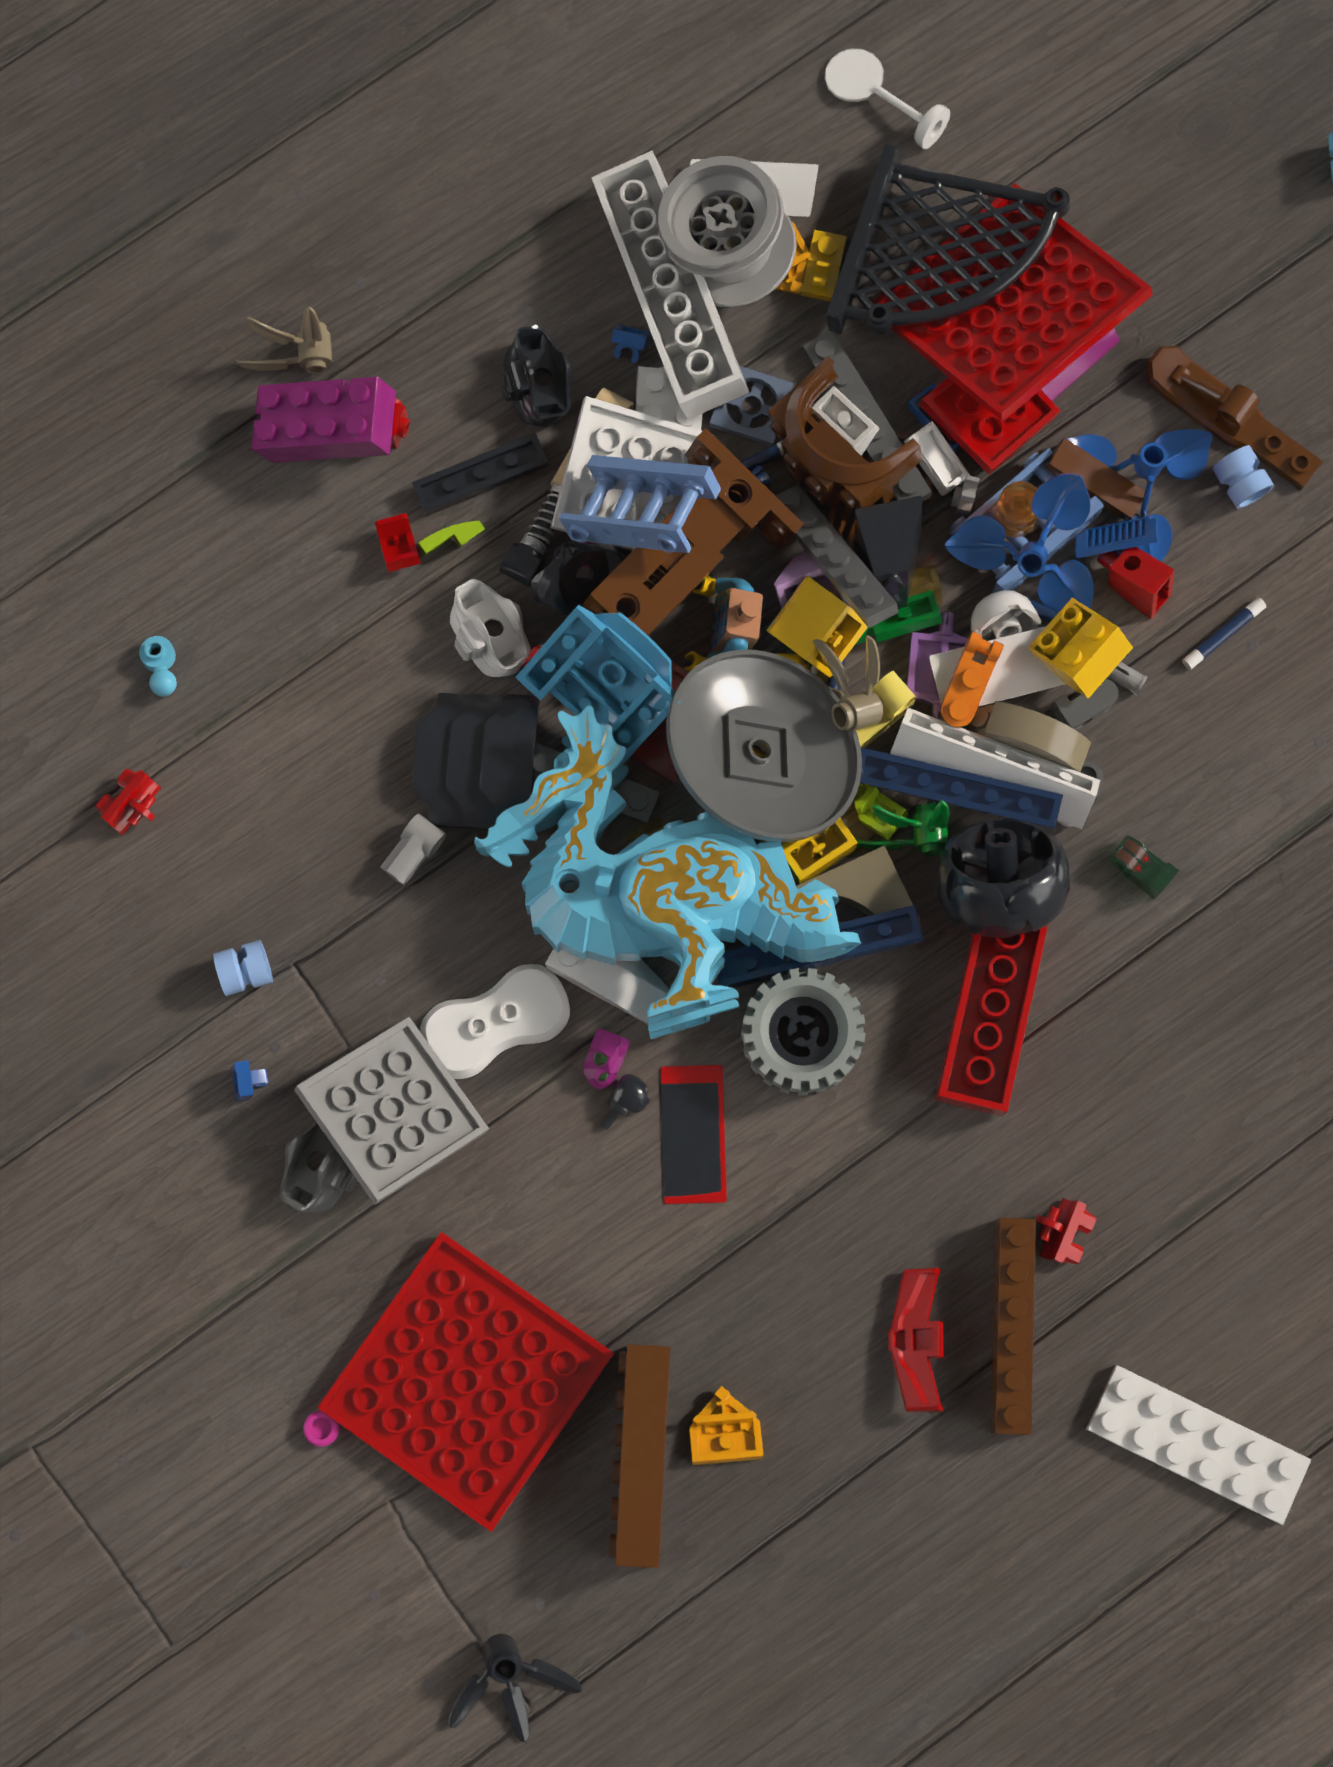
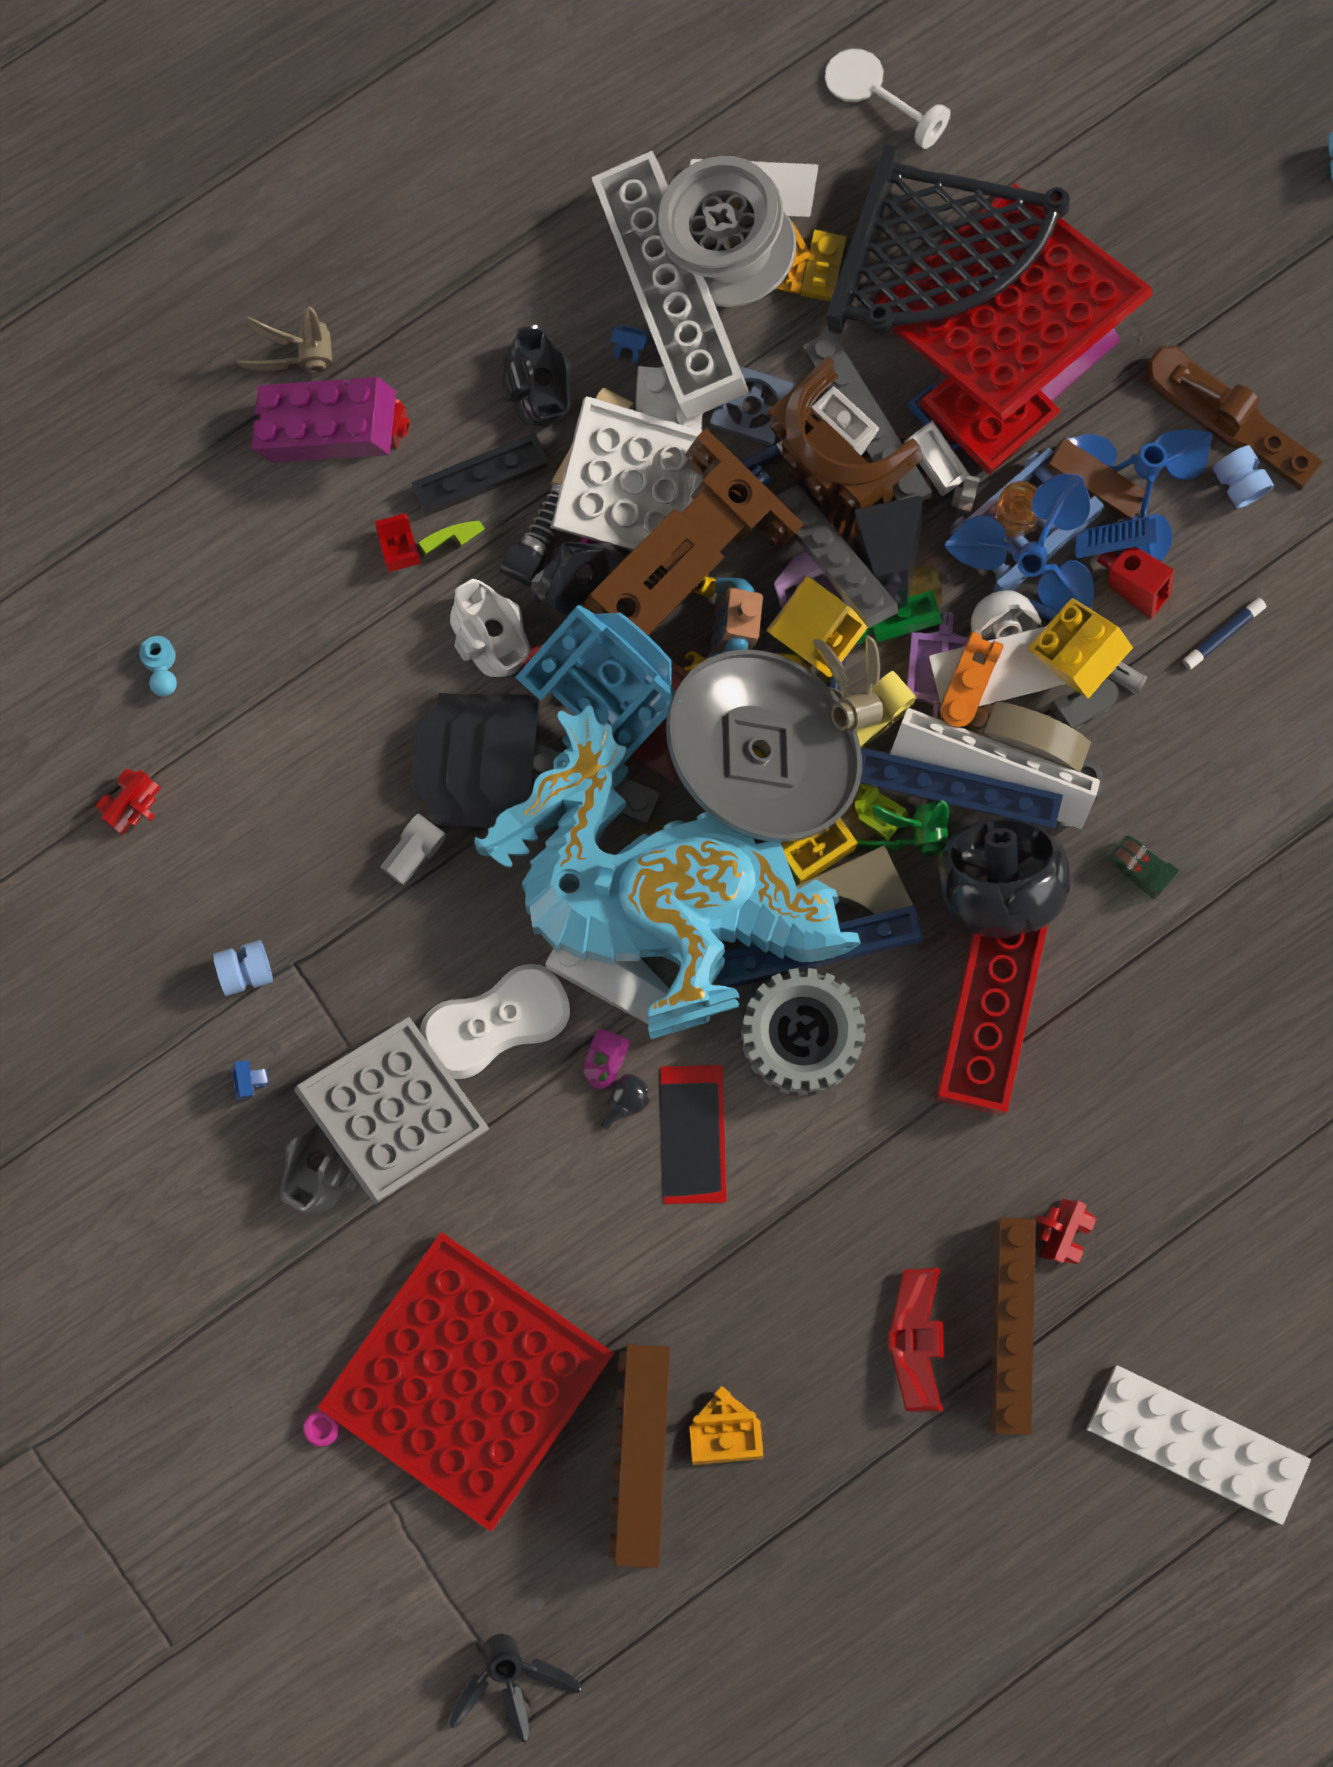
(636, 477): medium blue fence -> none

